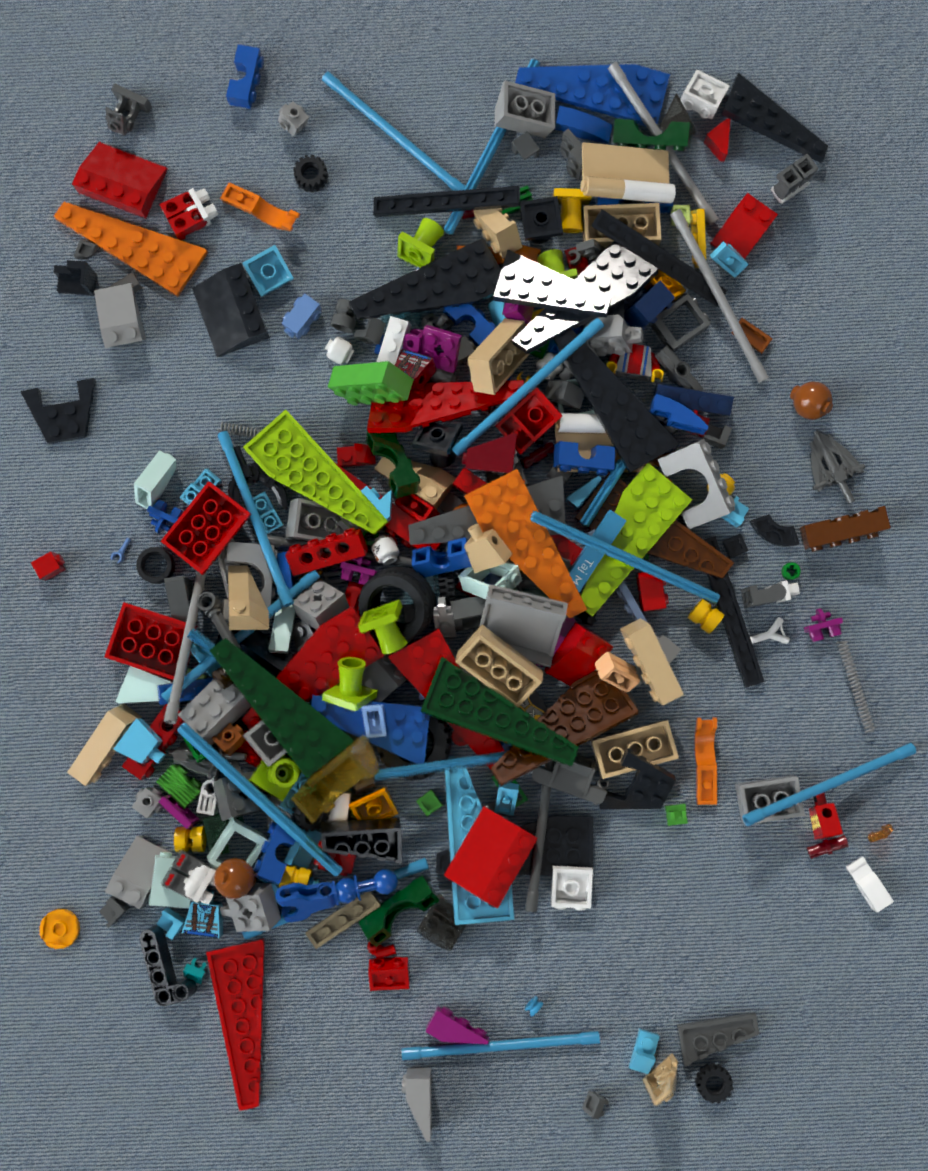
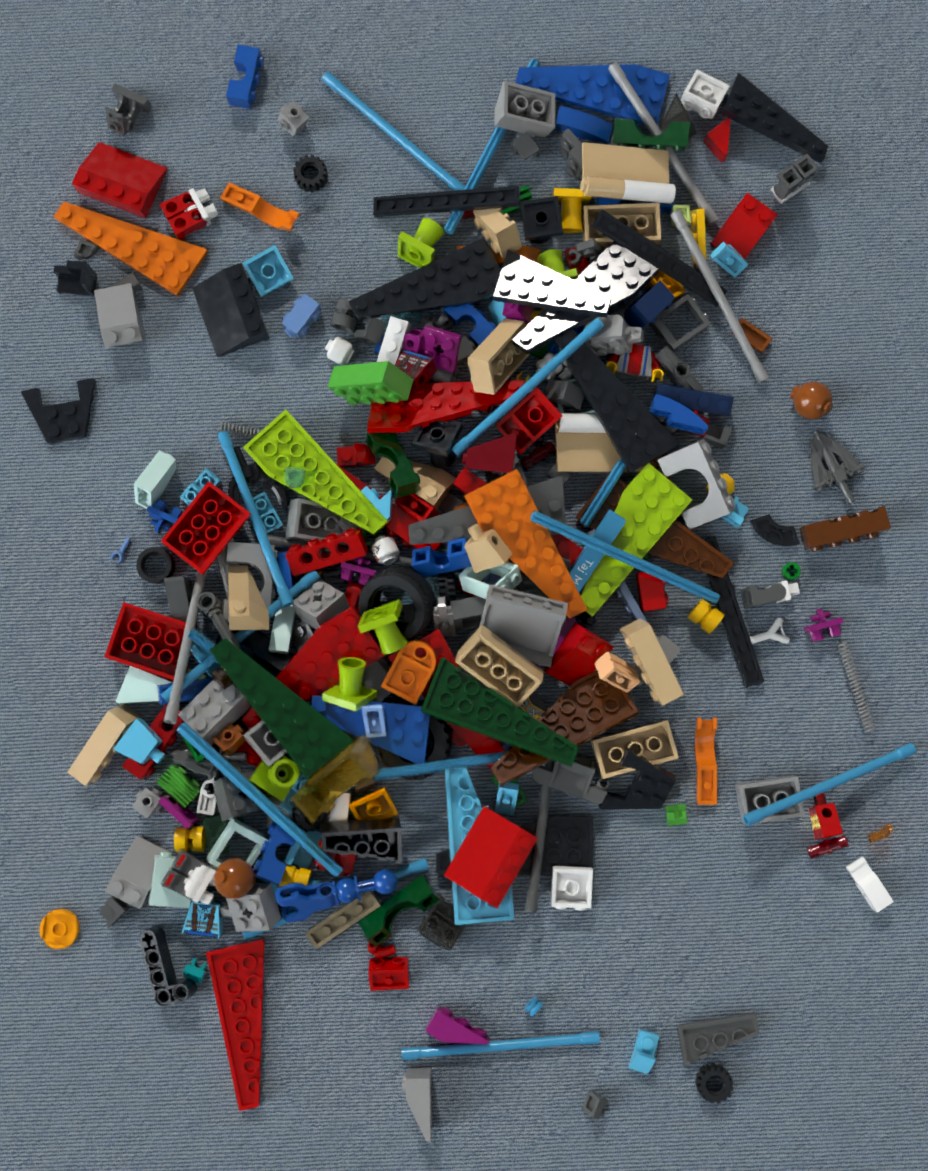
(48, 565): red brick -> none
(171, 922): medium azure panel -> none
(294, 477): none -> clear light blue tile
(409, 672): none -> orange tile
(429, 802): bright green tile -> none
(568, 457): blue arch -> none
(579, 496): medium azure slope -> none
(662, 1080): tan wedge -> none
(735, 546): black tile -> none

